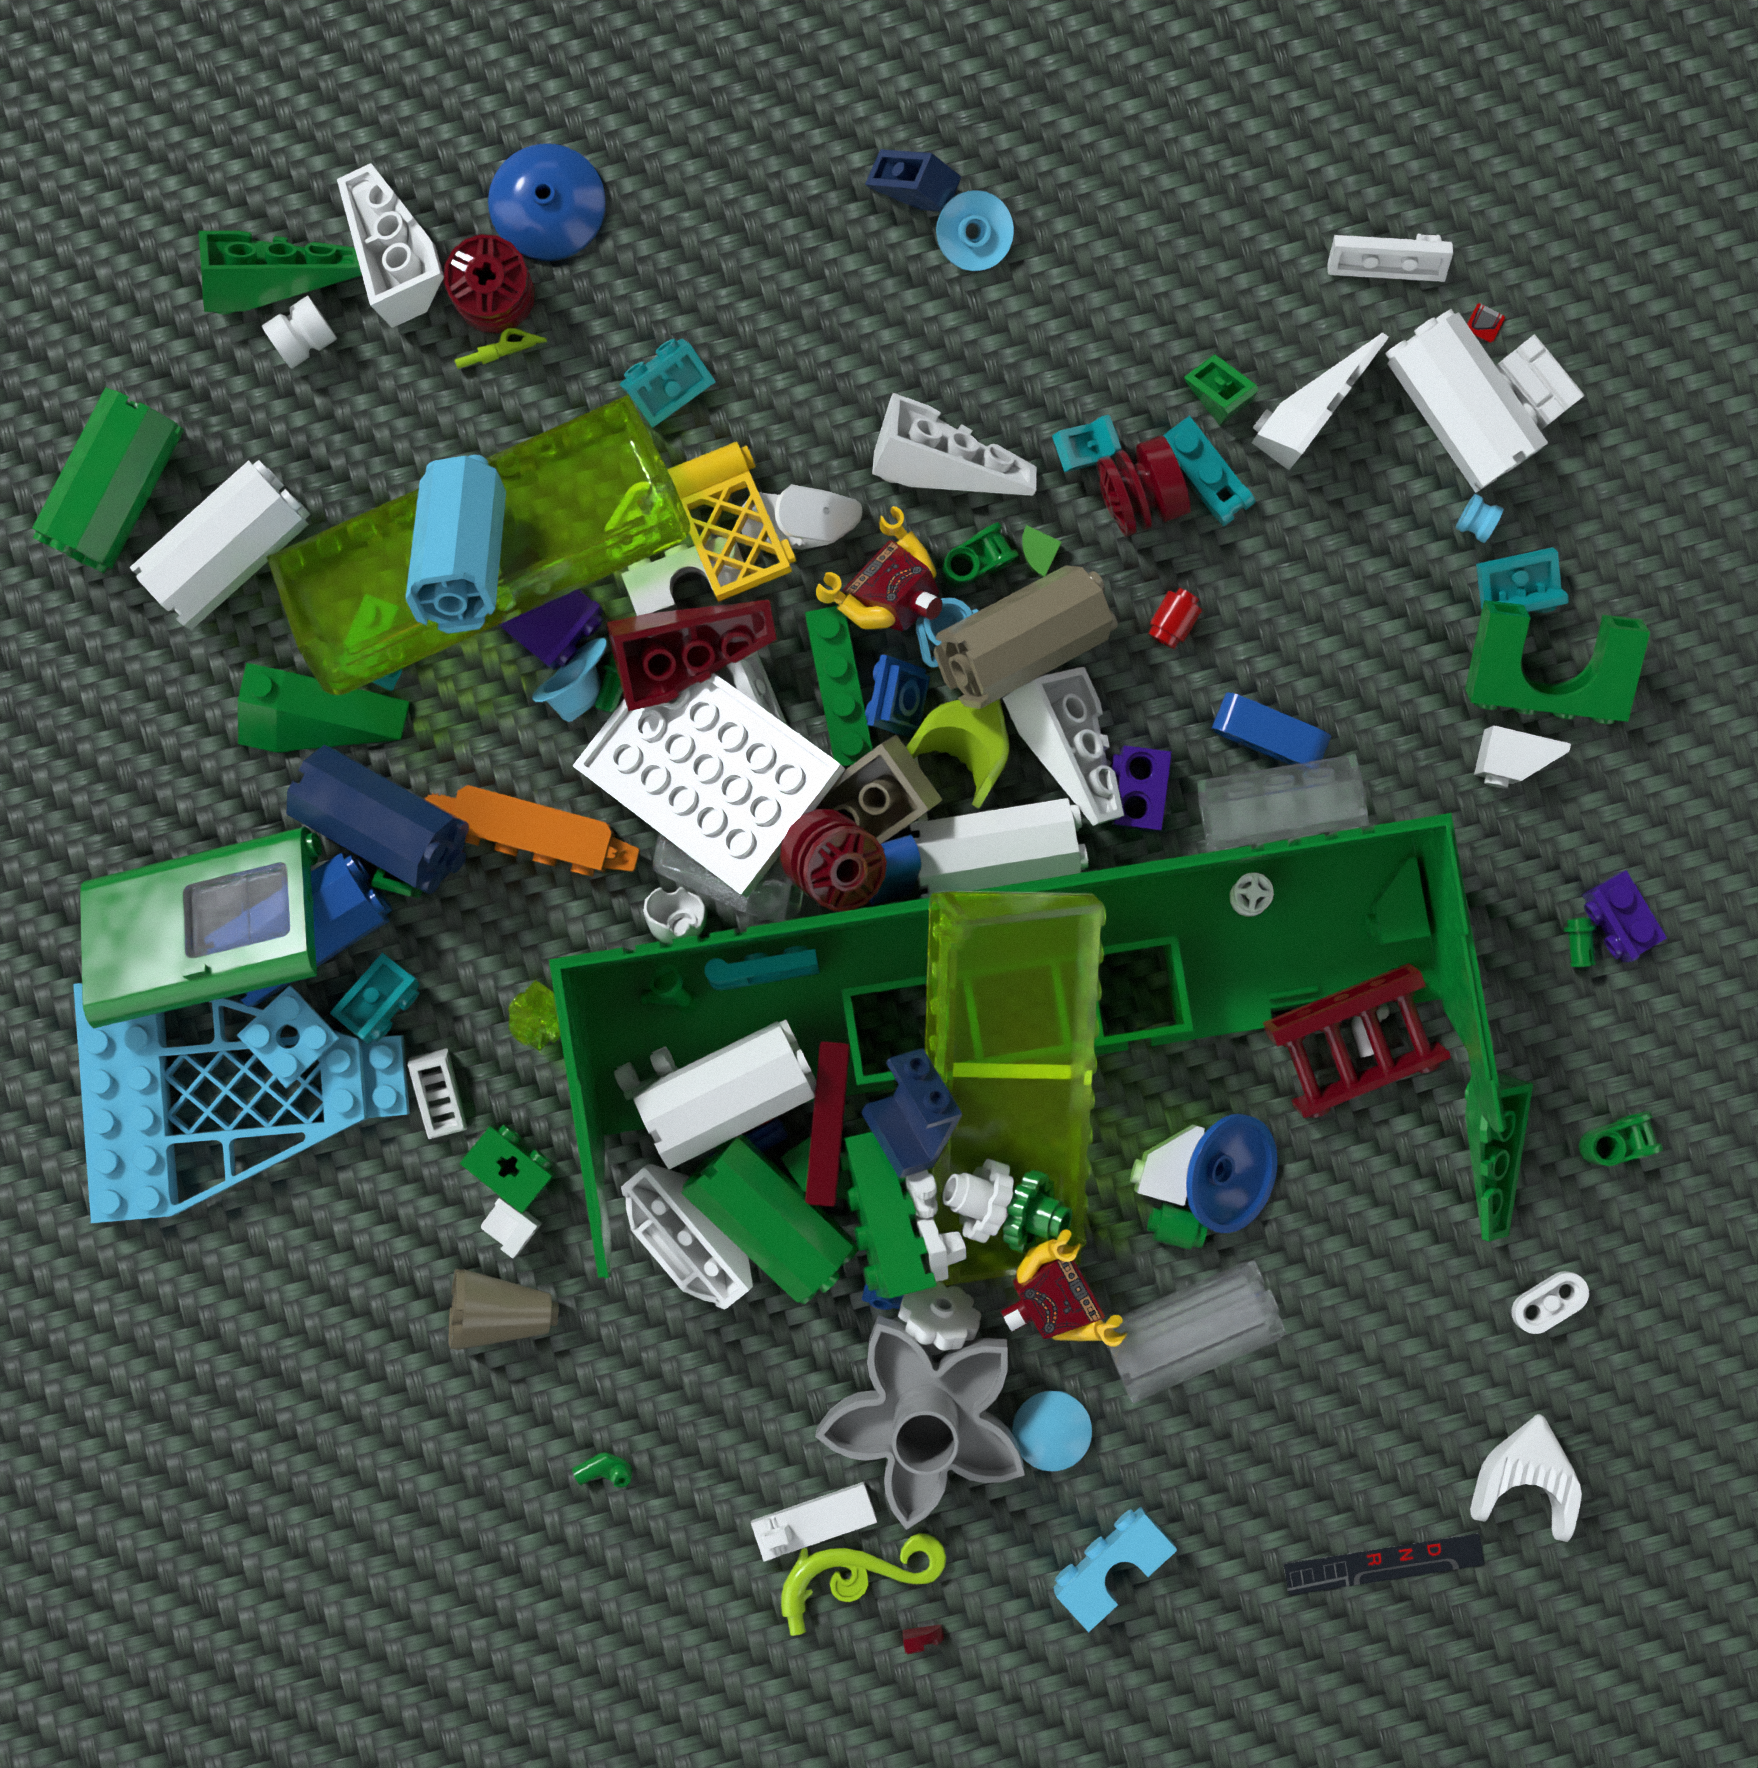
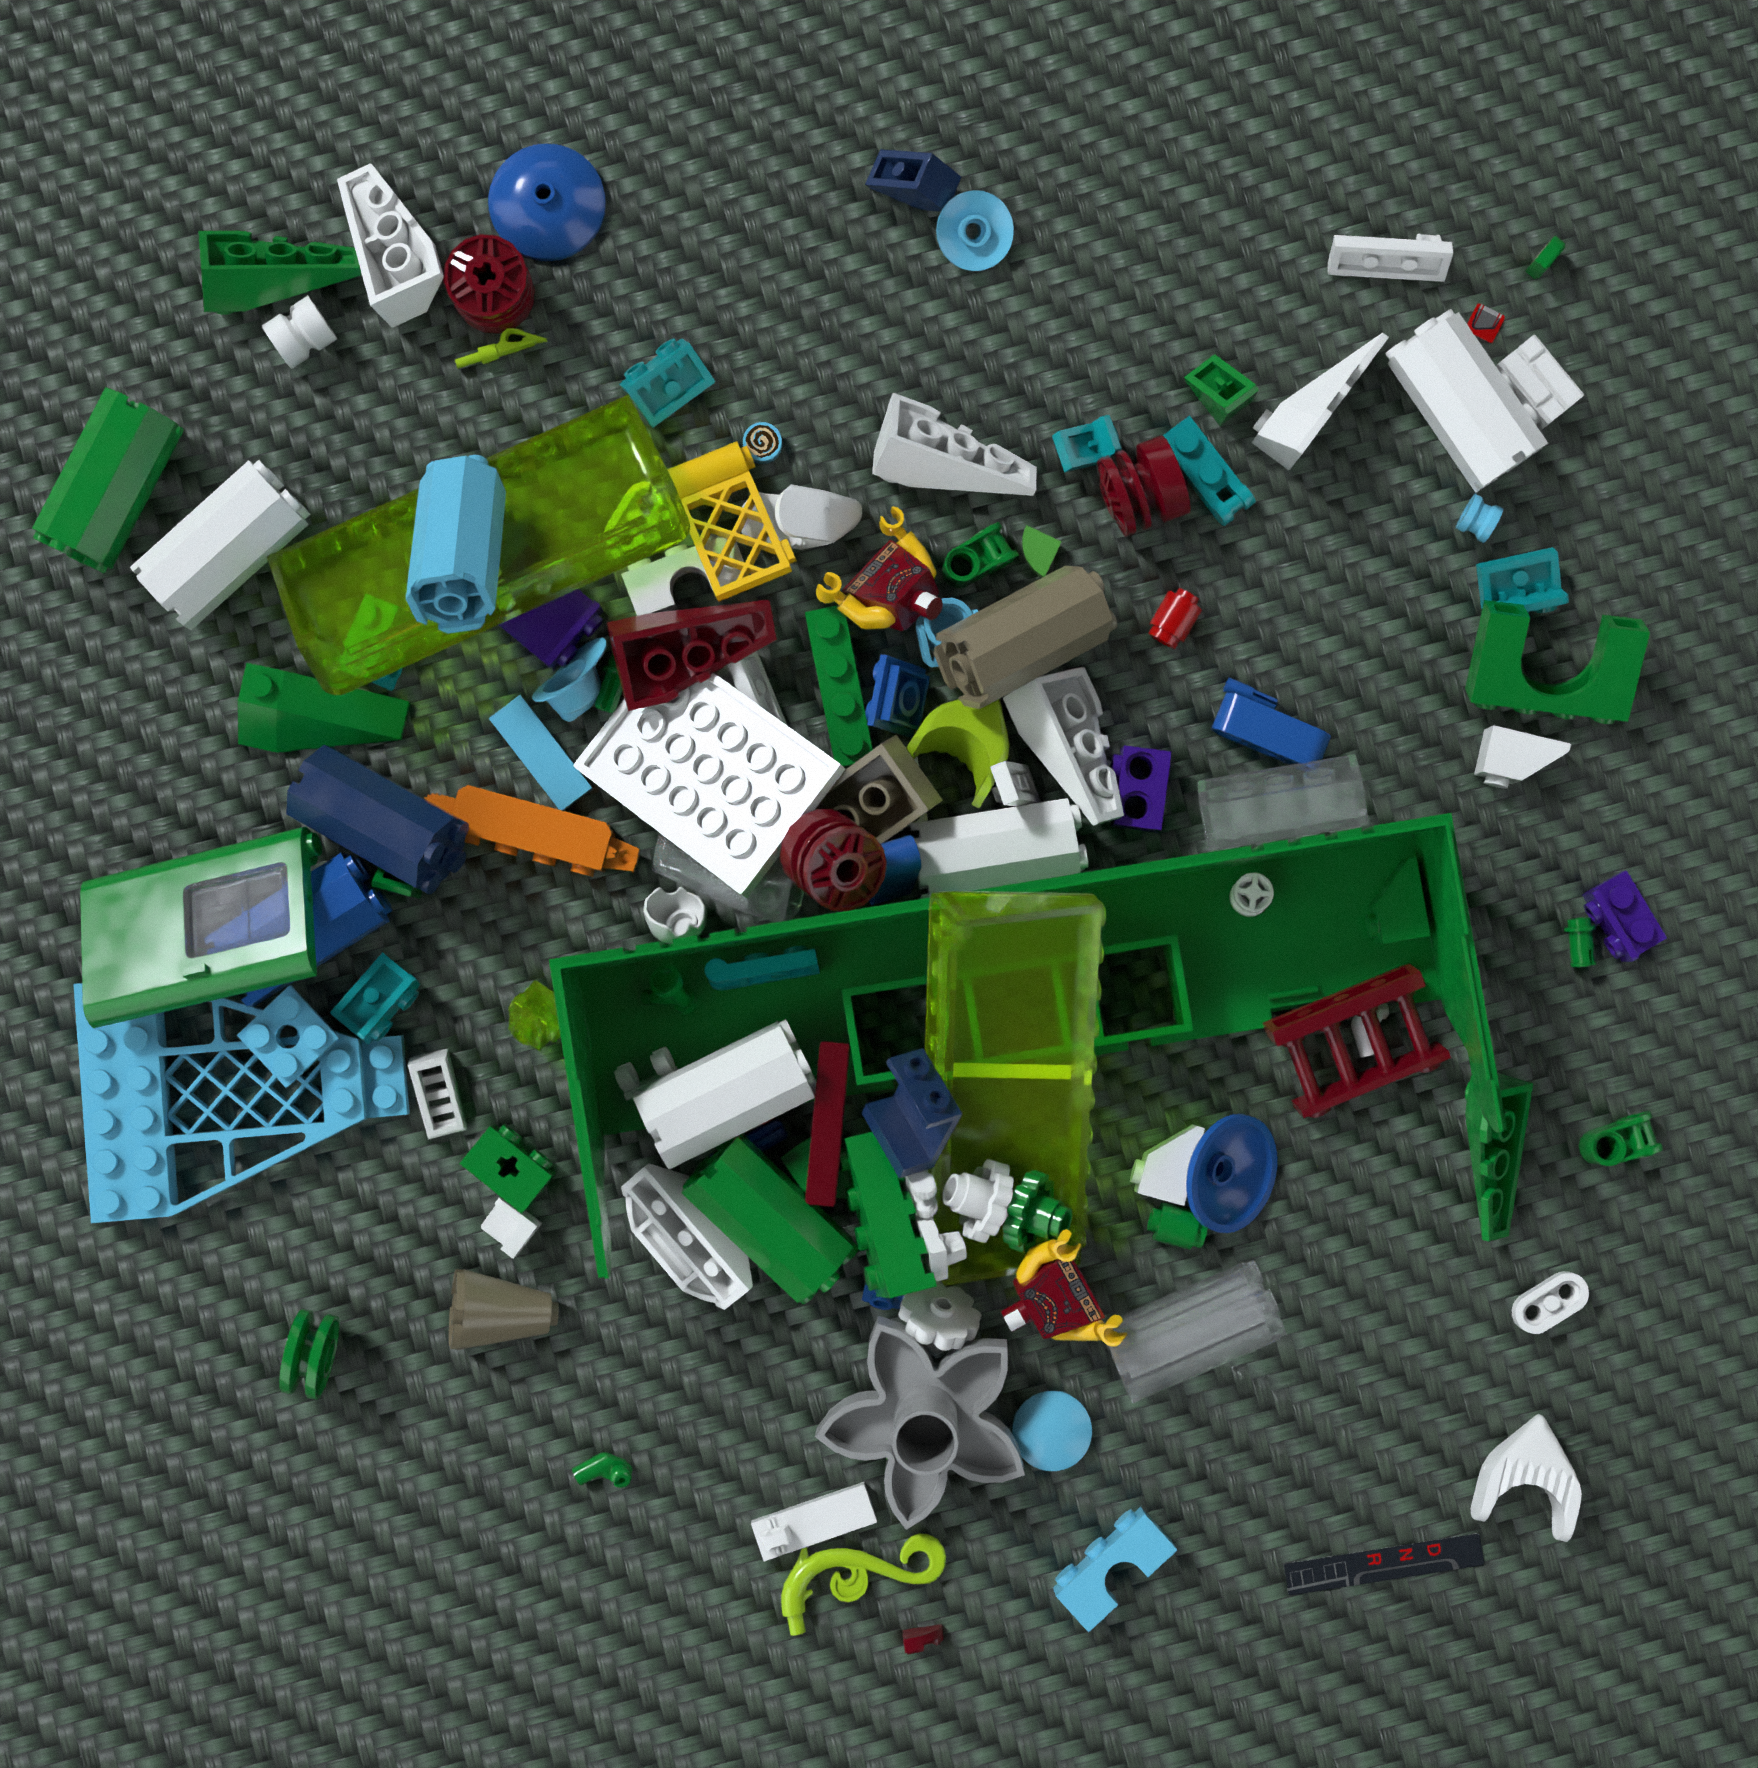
(309, 1354): none -> green wheel
(540, 753): none -> medium azure tile
(763, 442): none -> tile
(1014, 784): none -> white hinge
(1249, 692): none -> blue pin
(1546, 257): none -> green tile

